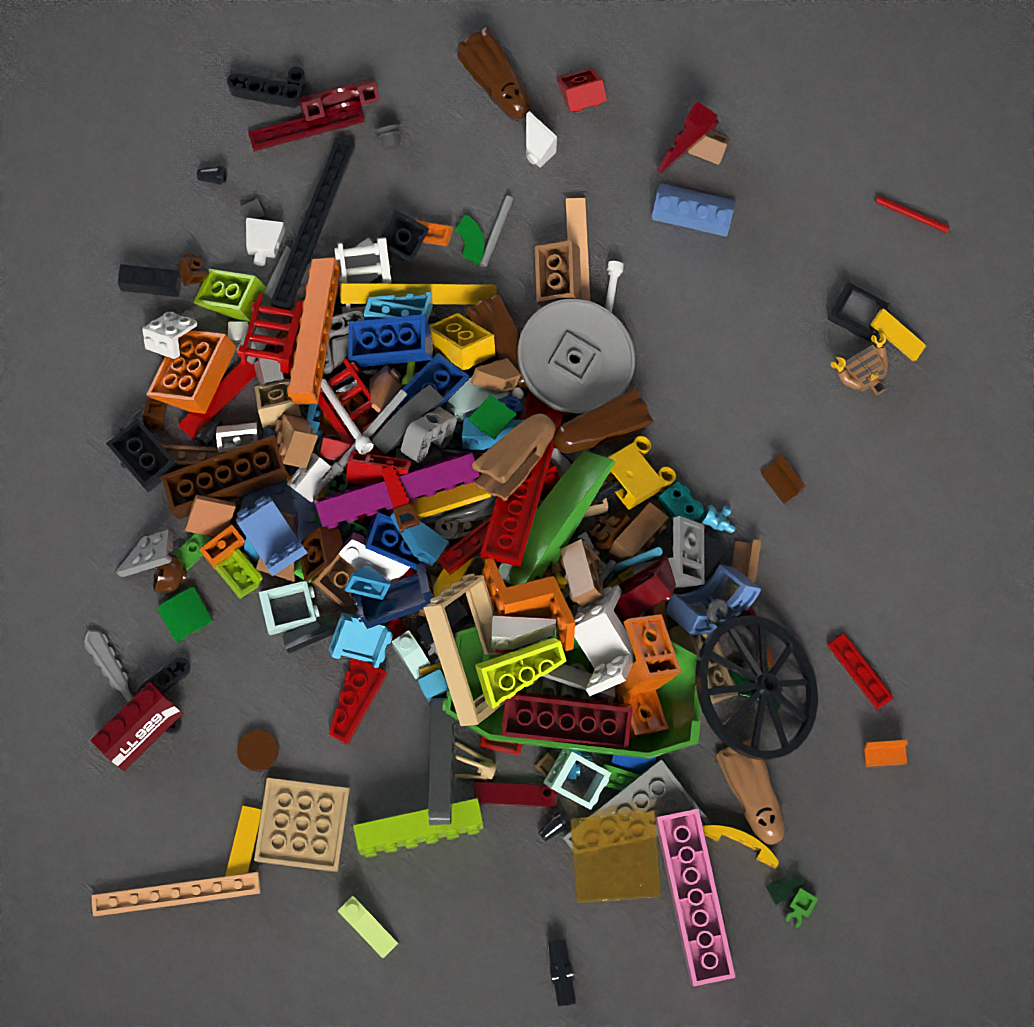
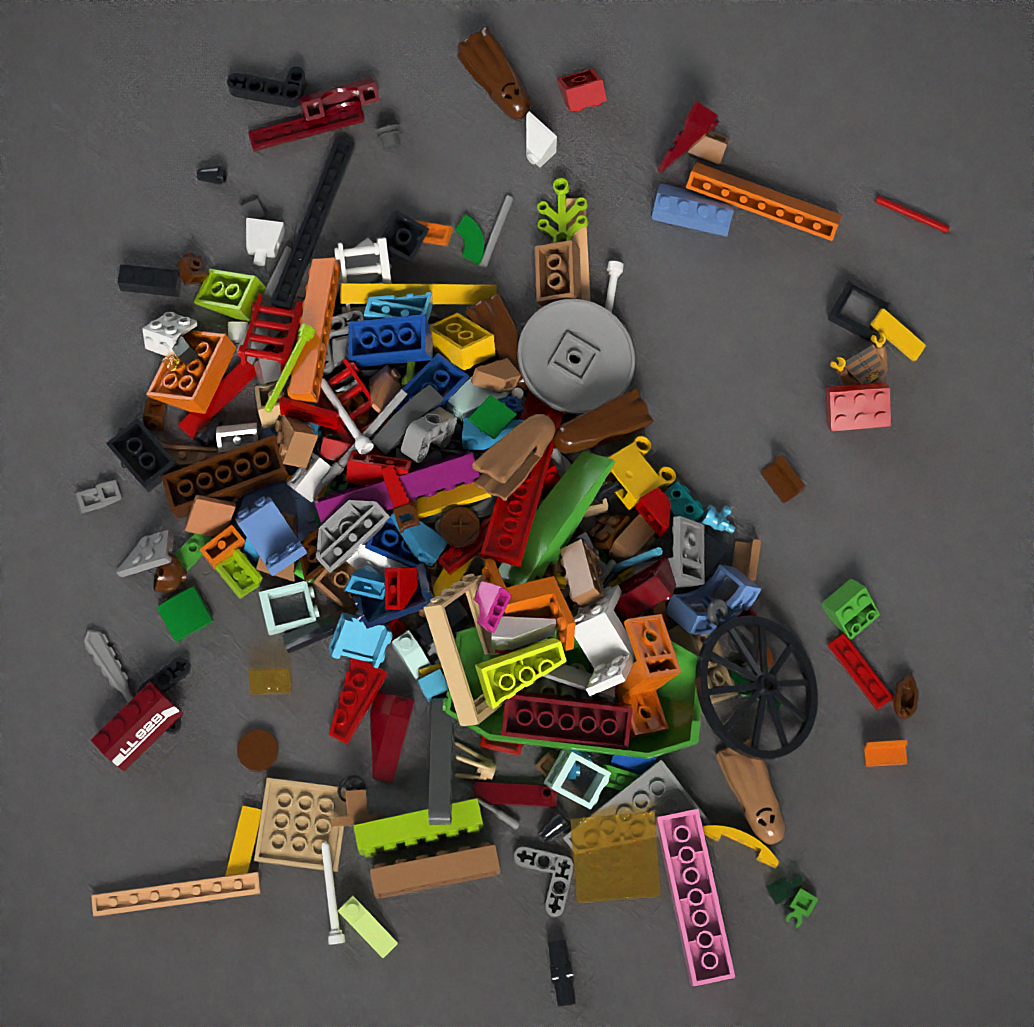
(98, 497): none -> light grey slope
(183, 352): none -> pearl dark grey piece
(270, 681): none -> clear yellow panel
(305, 334): none -> lime piece
(309, 413): none -> red tile
(335, 934): none -> white piece
(348, 531): none -> light grey wedge
(355, 804): none -> medium nougat piece
(389, 727): none -> dark red wedge
(399, 586): none -> red slope
(435, 871): none -> medium nougat brick
(459, 527): none -> reddish brown tile
(492, 604): none -> dark pink arch
(501, 815): none -> light grey piece
(552, 868): none -> light grey beam
(562, 217): none -> lime plant
(655, 510): none -> red slope
(763, 201): none -> orange brick
(851, 608): none -> bright green slope
(858, 406): none -> brick
(905, 697): none -> reddish brown arm

